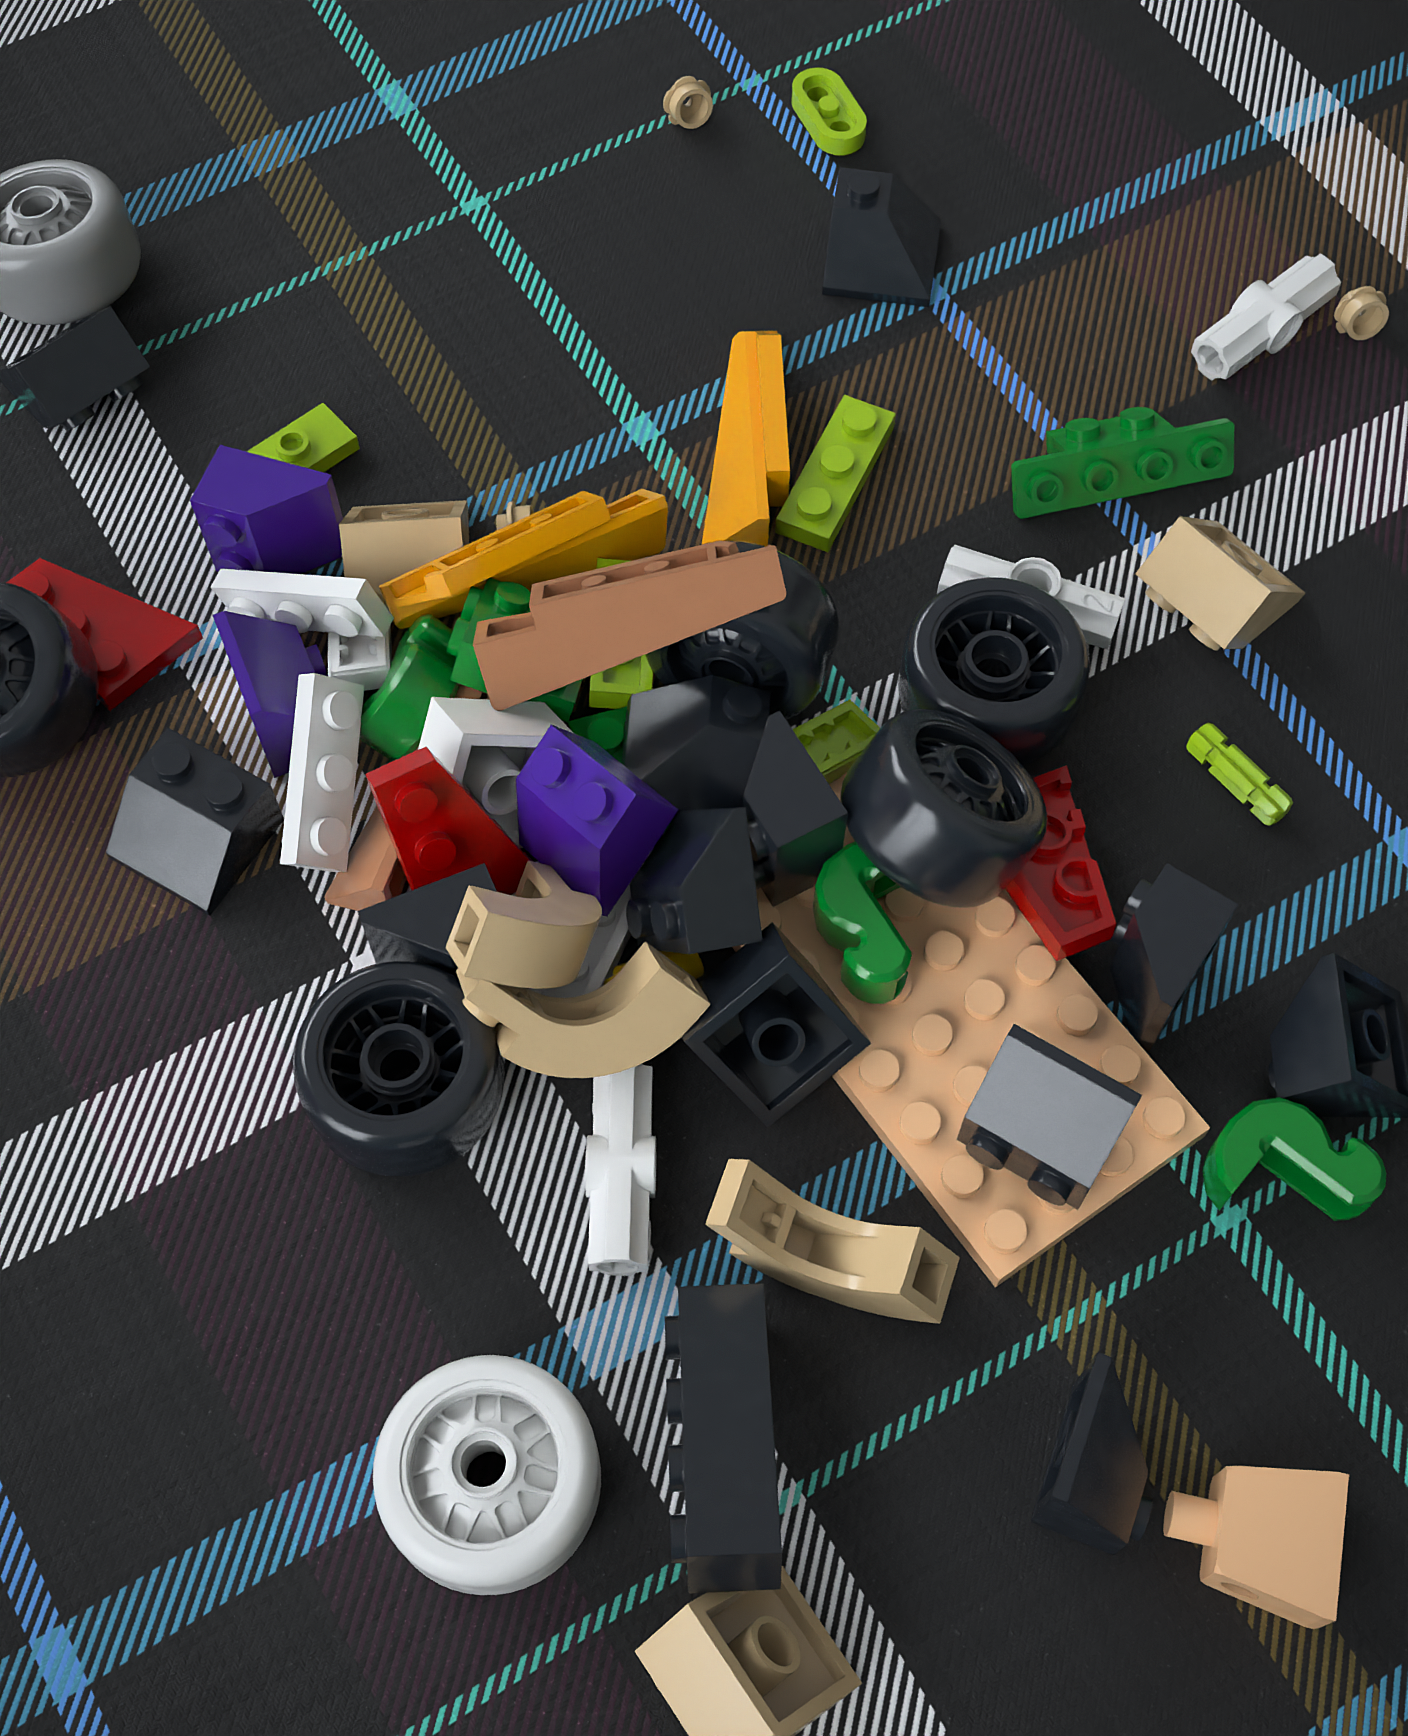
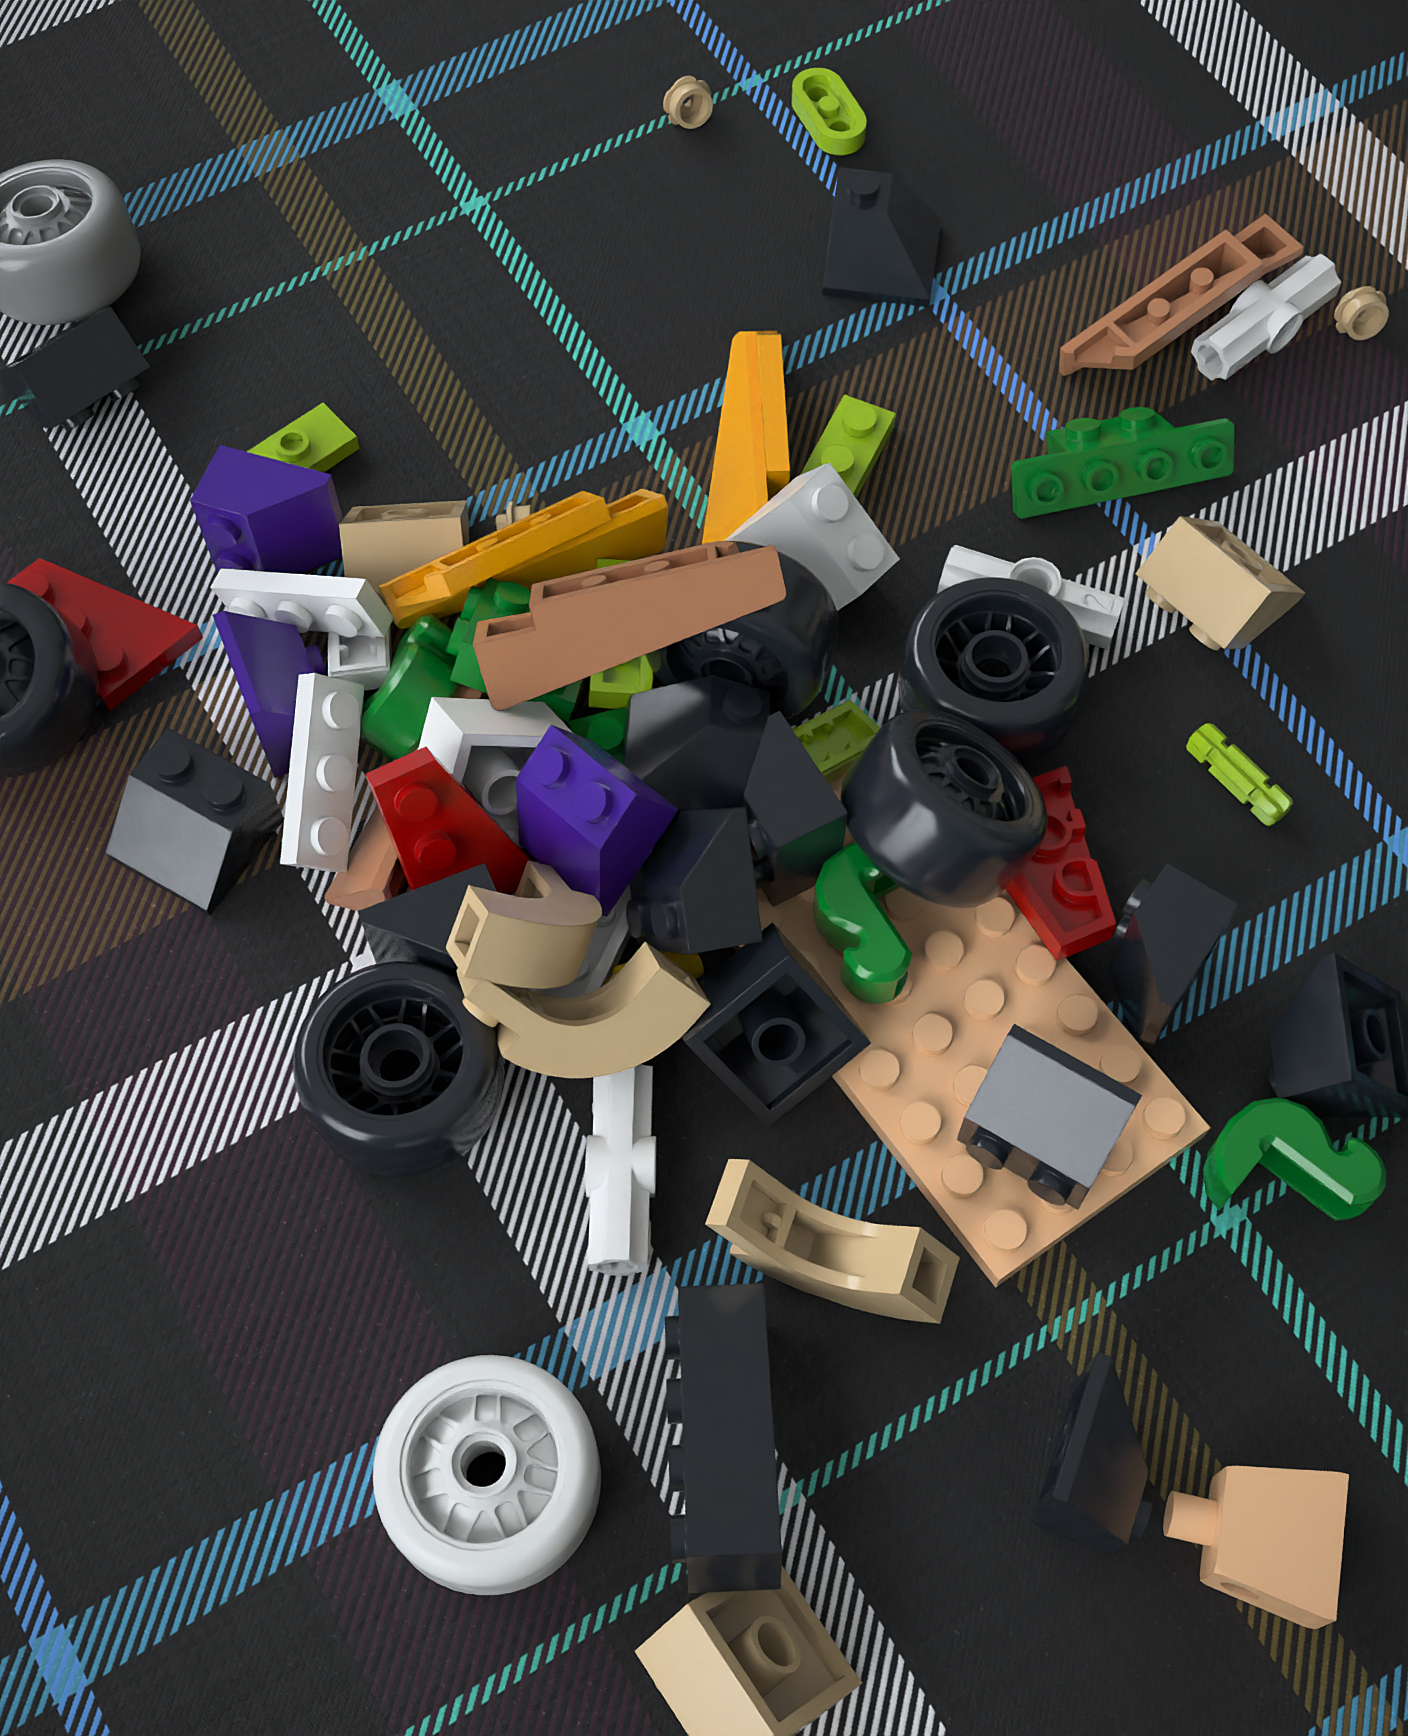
(825, 531): none -> white slope
(1180, 298): none -> nougat wedge

